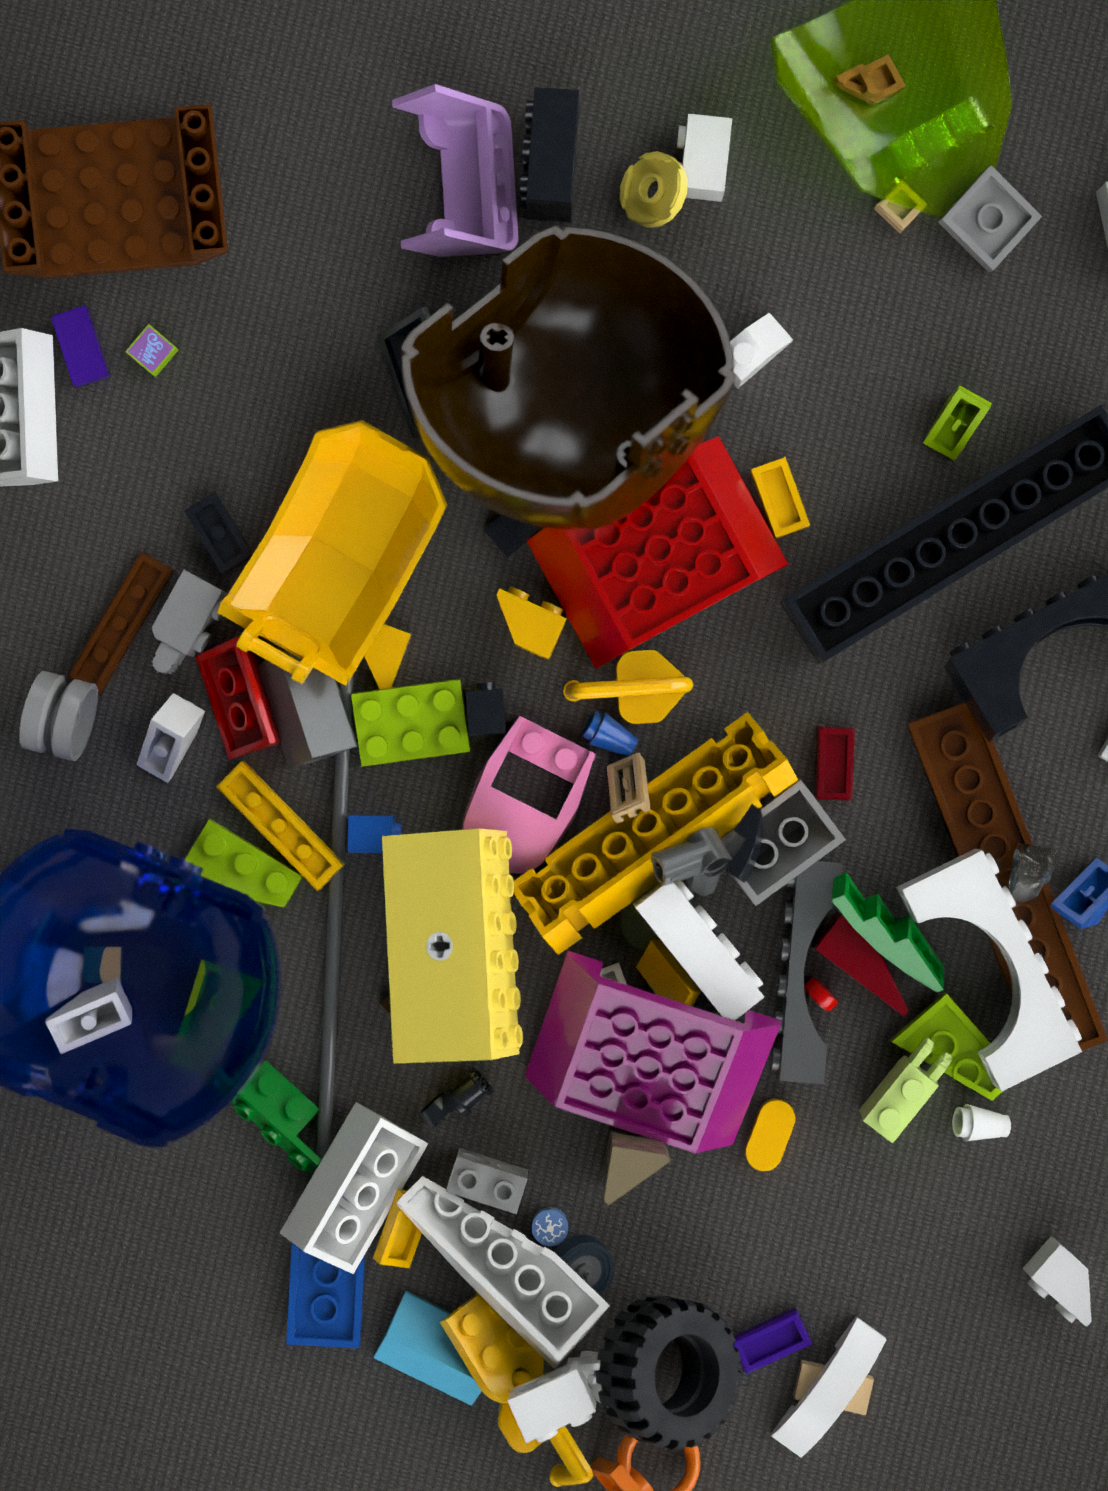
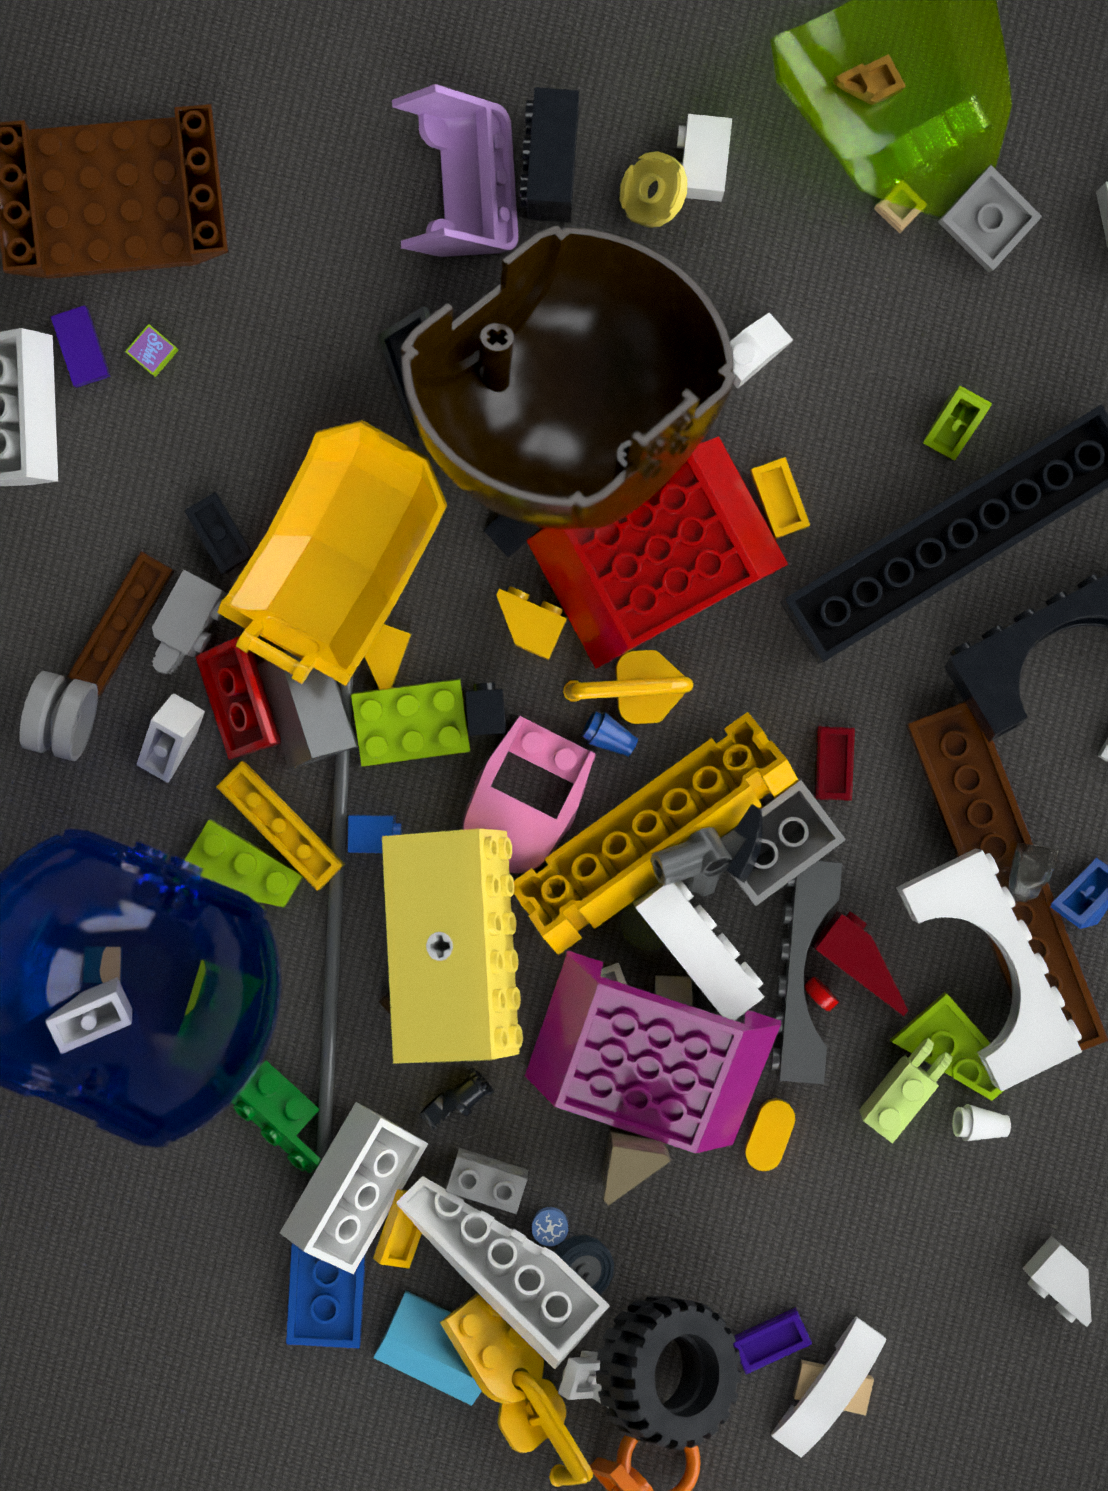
(552, 1402): white brick -> none
(641, 786): tan tile -> none
(667, 975): yellow tile -> none
(894, 939): green slope -> none

